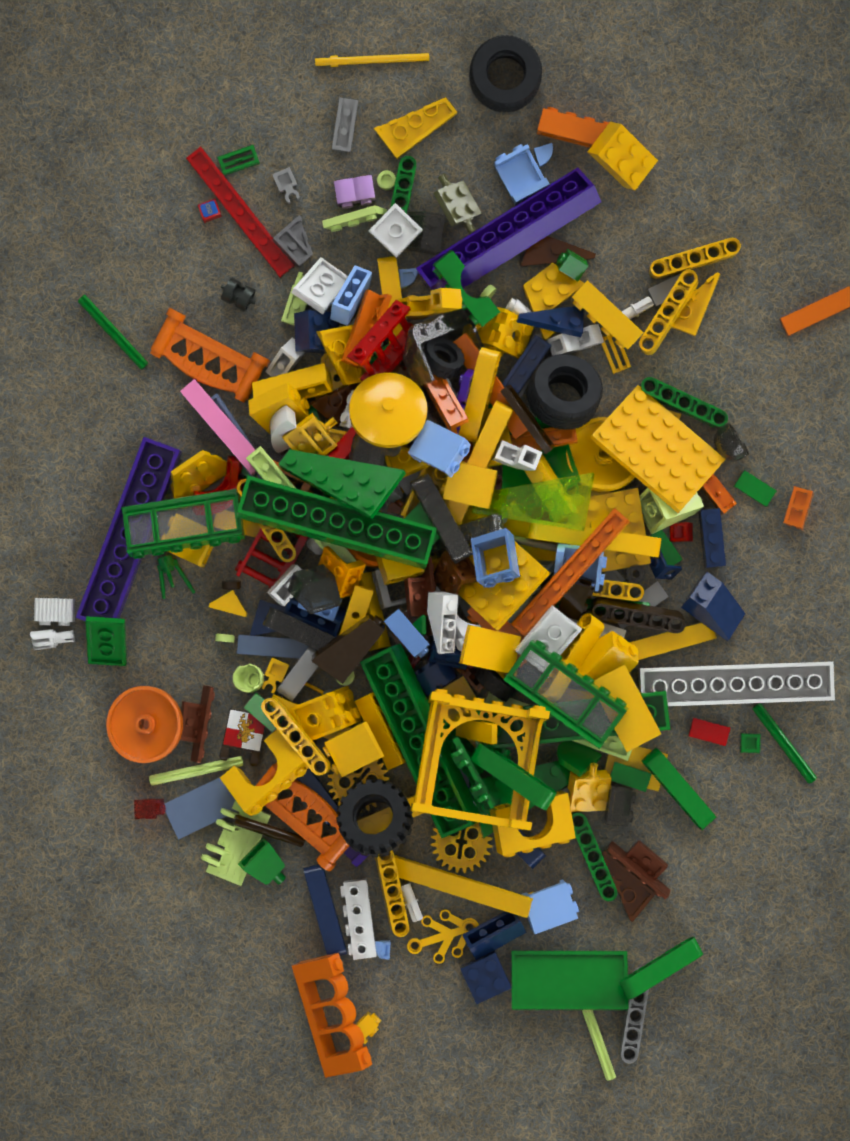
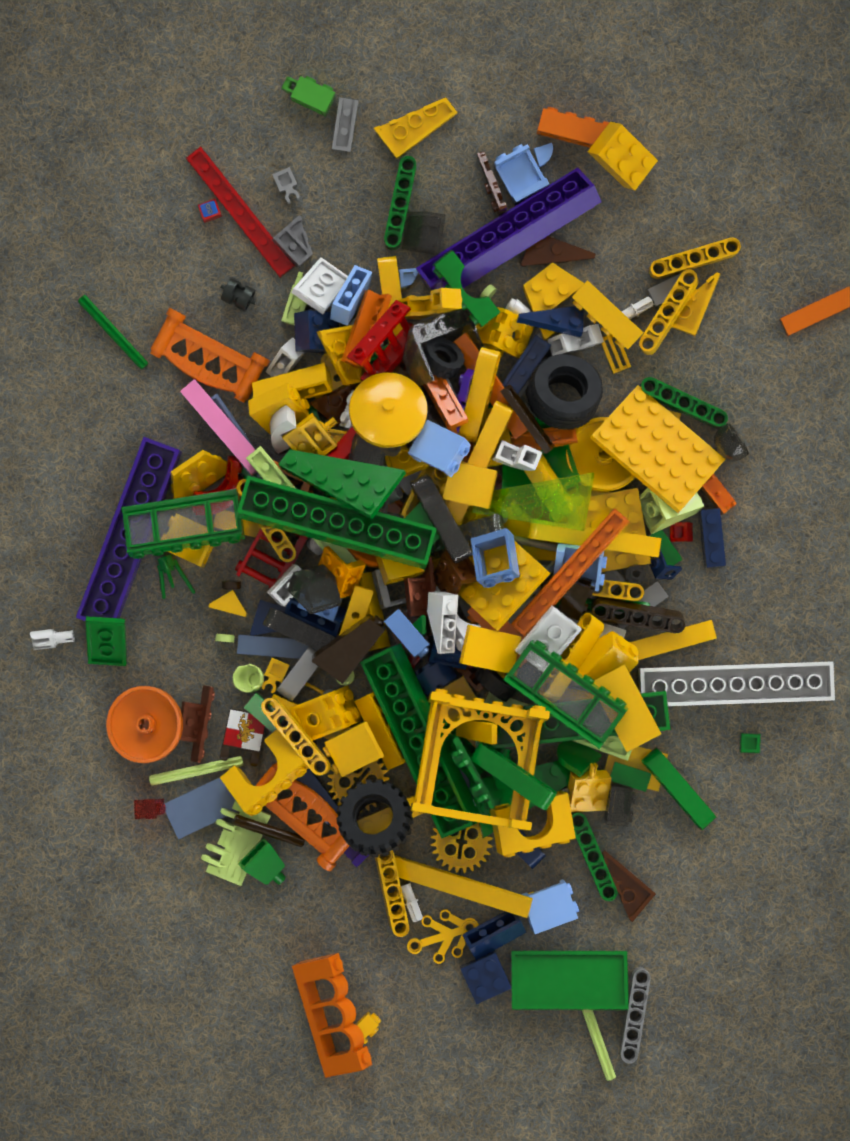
(54, 610): white brick -> none
(239, 167): green tile -> none
(310, 94): none -> bright green brick
(325, 910): dark blue beam -> none
(334, 60): yellow bar -> none
(354, 191): lavender brick -> none
(354, 218): yellowish green wing -> none
(359, 918): white brick -> none
(383, 949): light blue tile -> none
(386, 180): yellowish green tile -> none
(395, 230): white plate -> none
(457, 203): olive plate -> none
(491, 186): none -> reddish brown wing
(511, 48): black tyre -> none
(572, 264): green brick -> none
(642, 863): copper bracket -> none
(661, 968): green beam -> none
(709, 731): red tile -> none
(714, 606): dark blue slope -> none
(755, 488): green tile -> none
(784, 743): green axle -> none
(798, 507): orange hinge -> none

